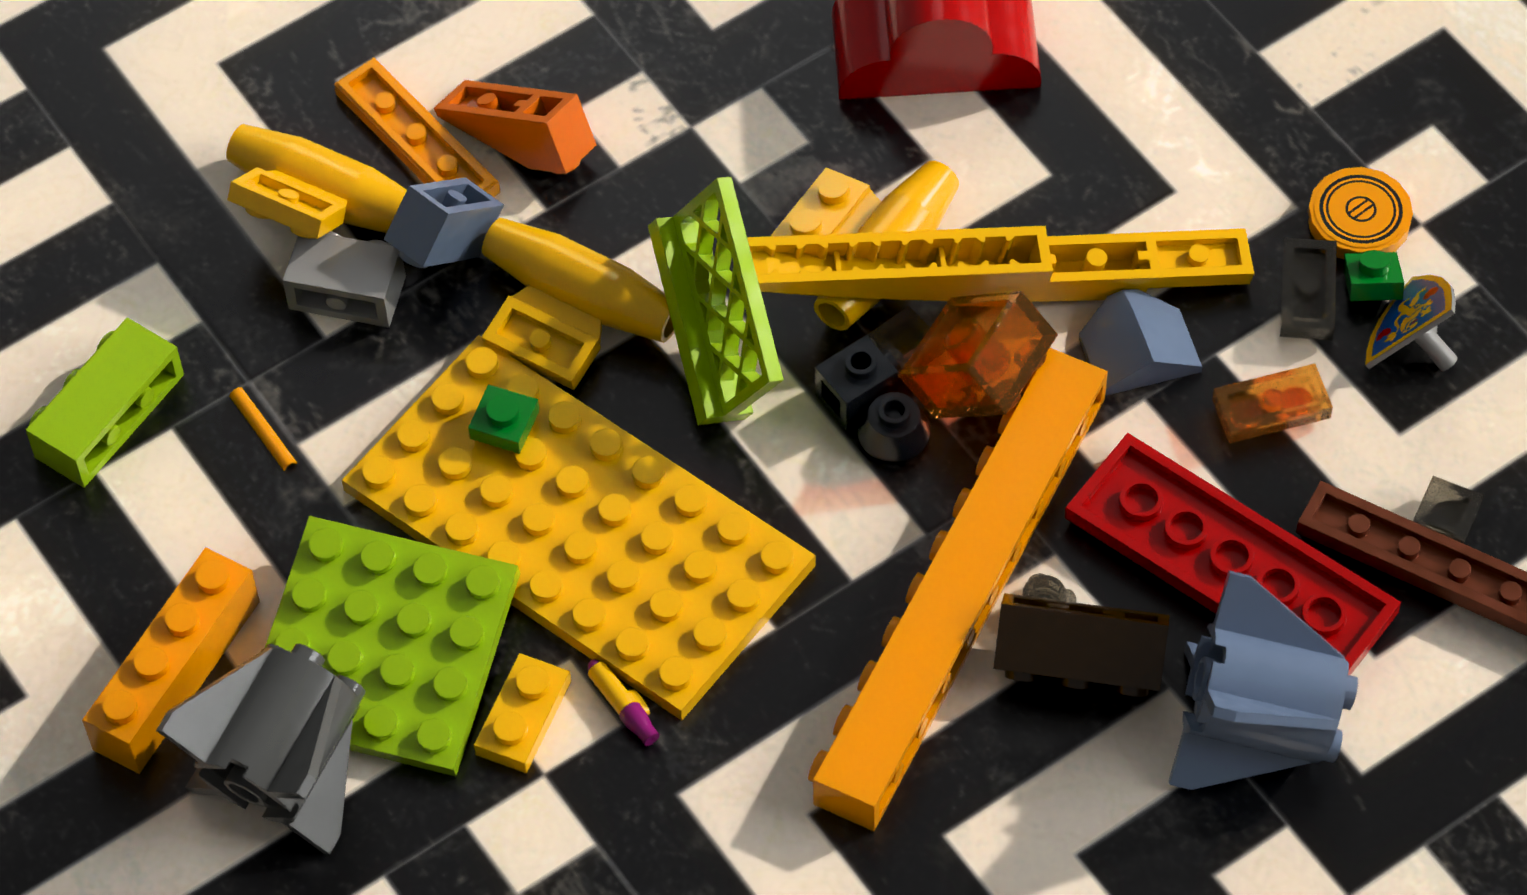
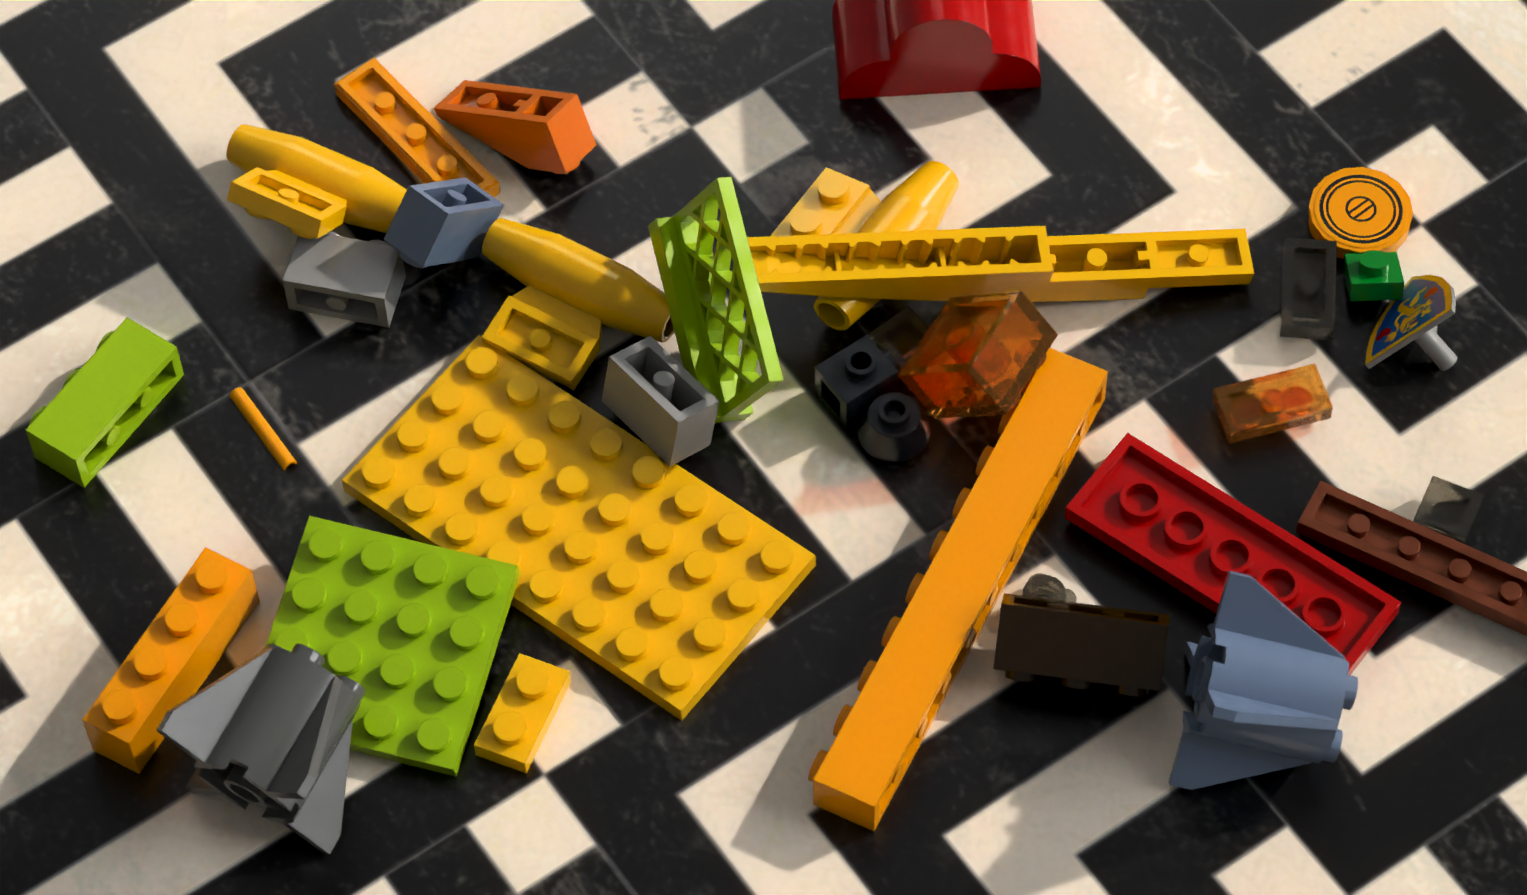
(503, 419): green plate -> none
(627, 703): piece -> none
(660, 400): none -> light grey brick
(1138, 341): sand blue slope -> none

